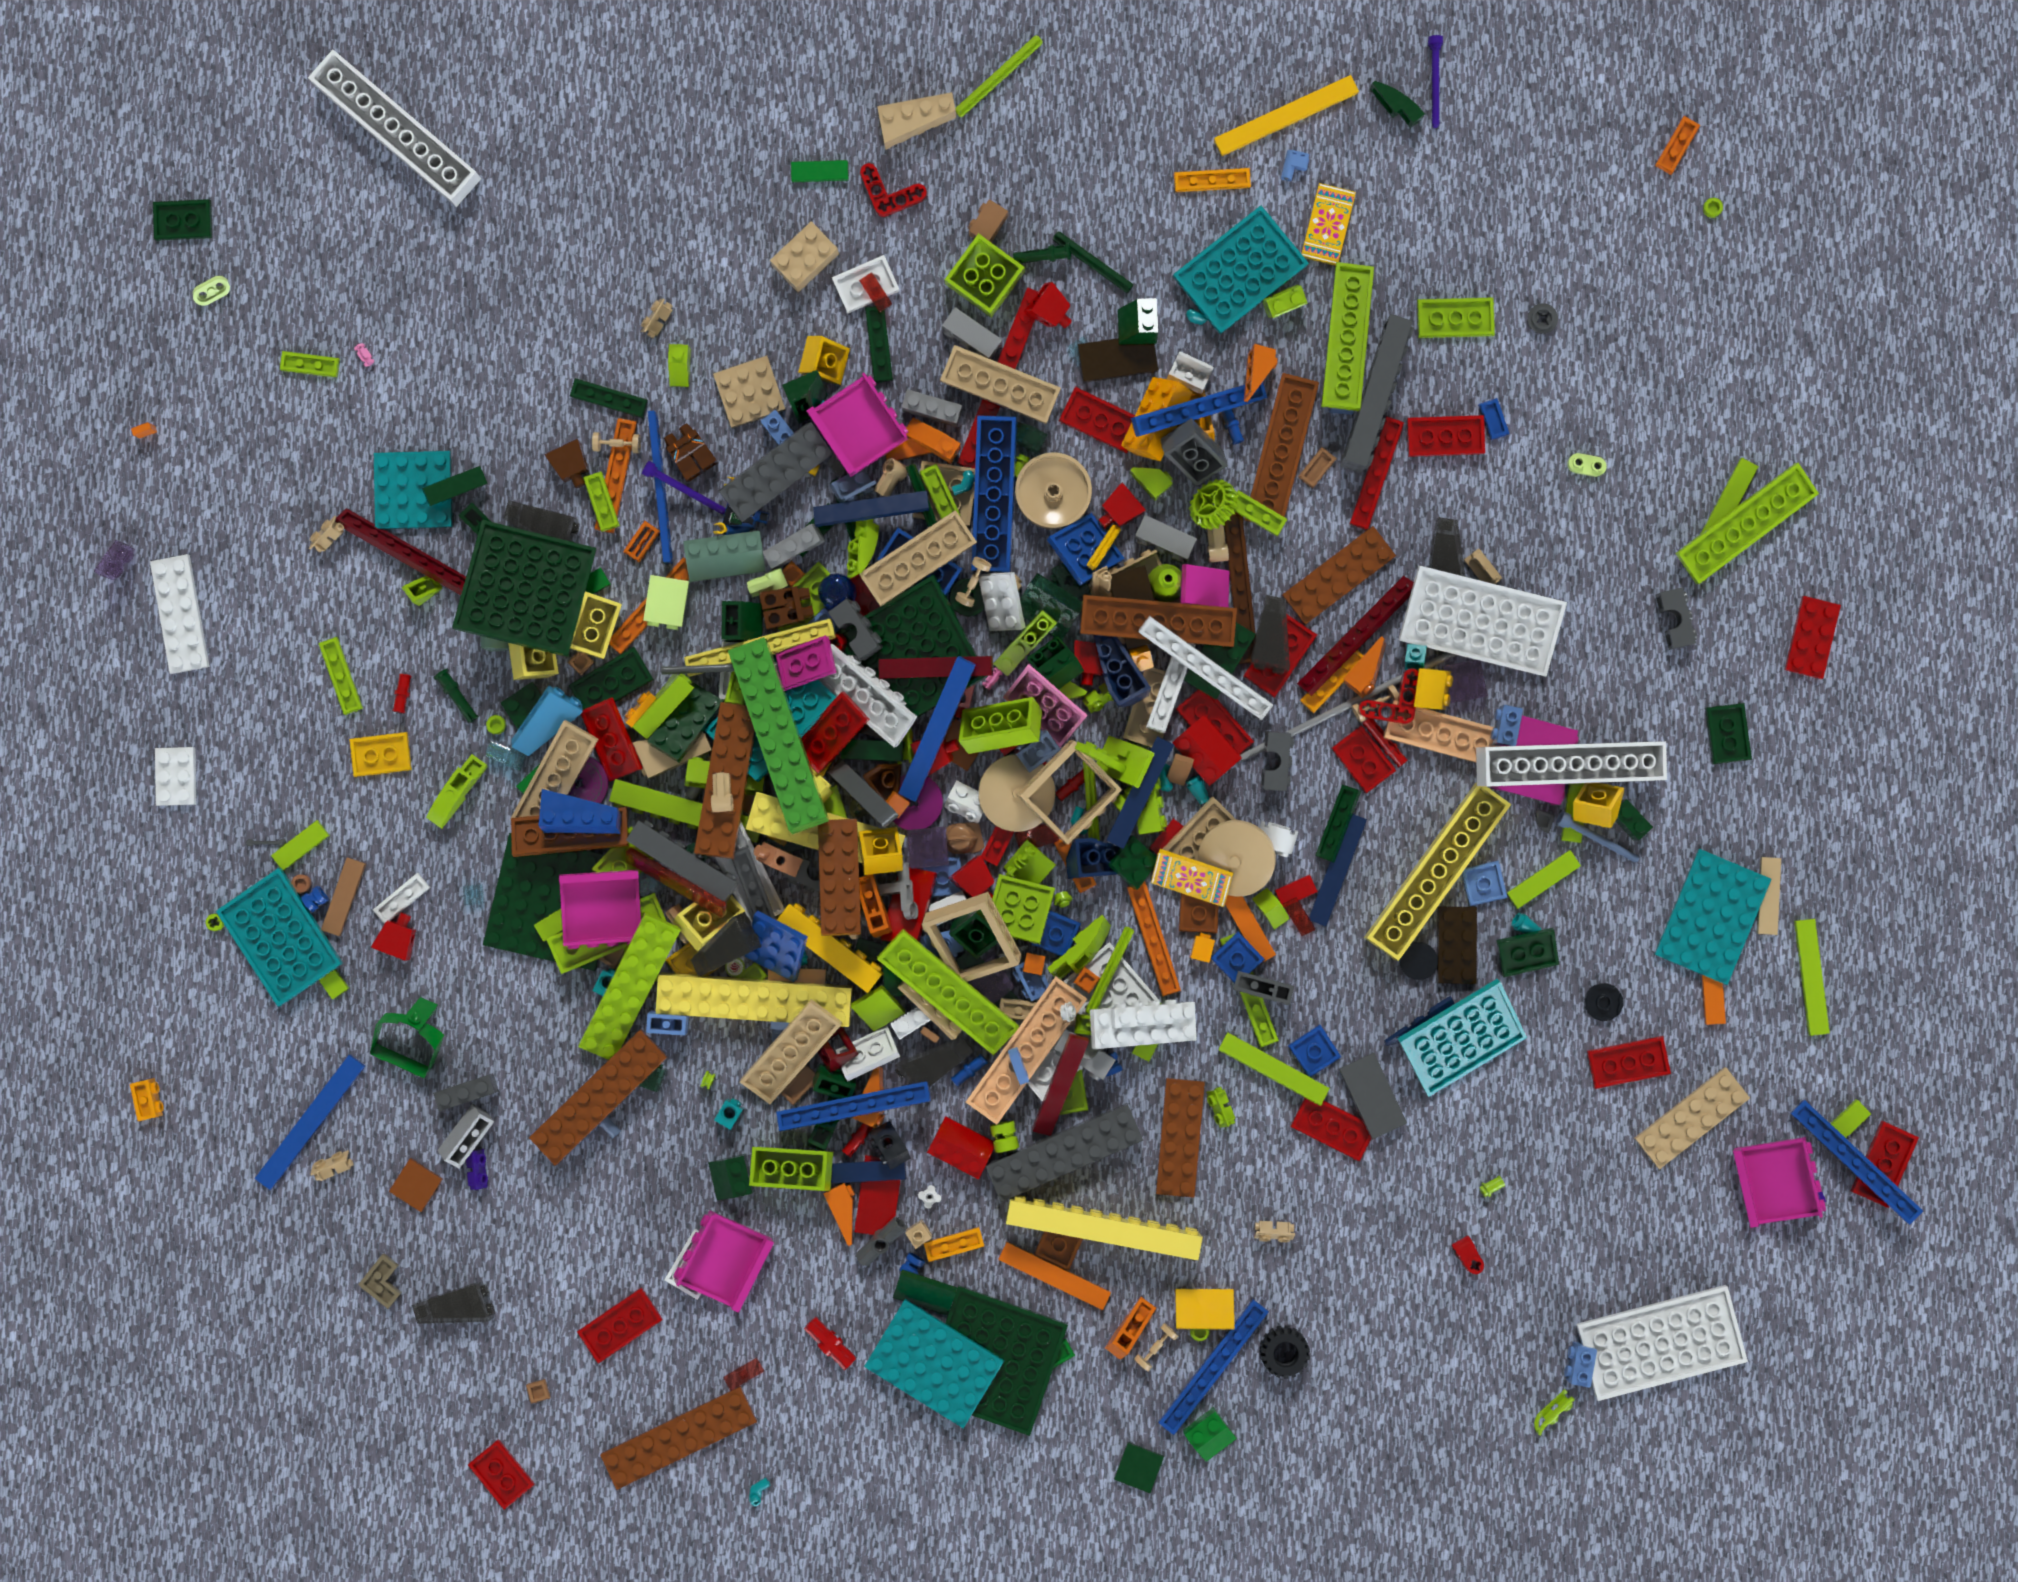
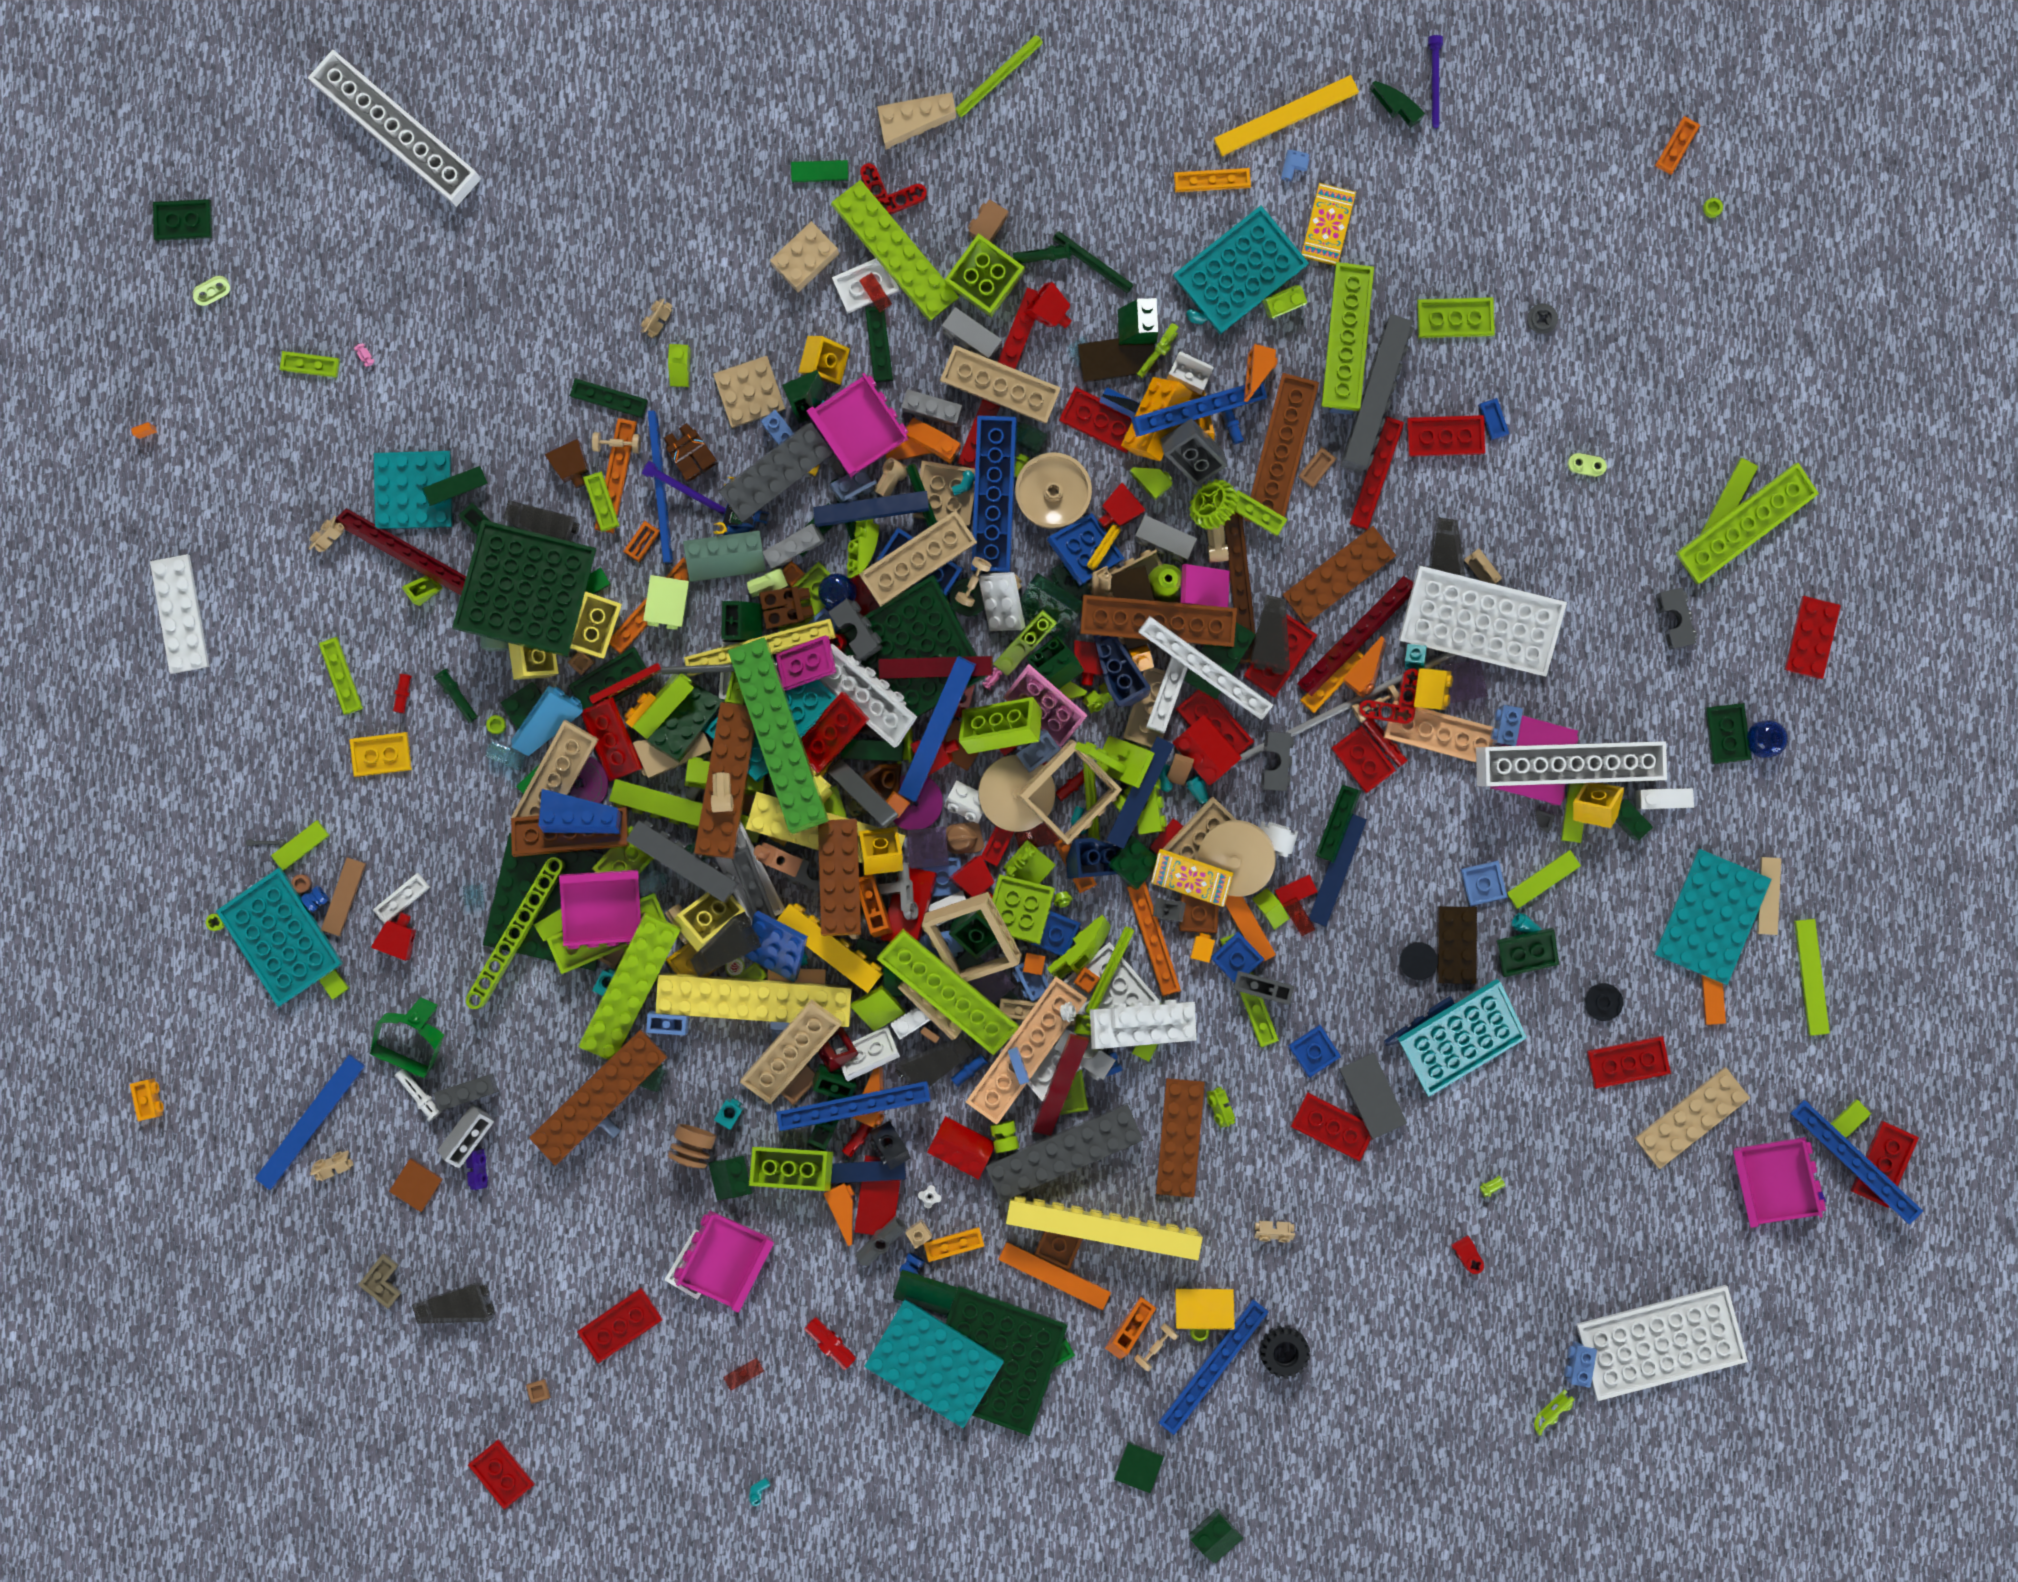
(114, 560): clear purple plate -> none
(175, 776): white plate -> none
(426, 1100): none -> white pin
(455, 790): lime slope -> none
(508, 939): none -> lime beam
(626, 684): none -> red tile
(676, 882): clear red tile -> none
(678, 1437): dark orange plate -> none
(690, 1150): none -> medium nougat wheel
(708, 1080): lime bush -> none
(894, 250): none -> lime plate
(938, 491): lime tile -> none
(1119, 402): none -> tile
(1161, 348): none -> lime piece
(1169, 910): none -> dark grey bracket
(1209, 1434): green slope -> none
(1215, 1536): none -> dark green slope
(1273, 1069): lime tile -> none
(1437, 871): light yellow brick -> none
(1565, 820): sand blue piece -> none
(1664, 799): none -> white slope
(1767, 738): none -> clear blue cylinder

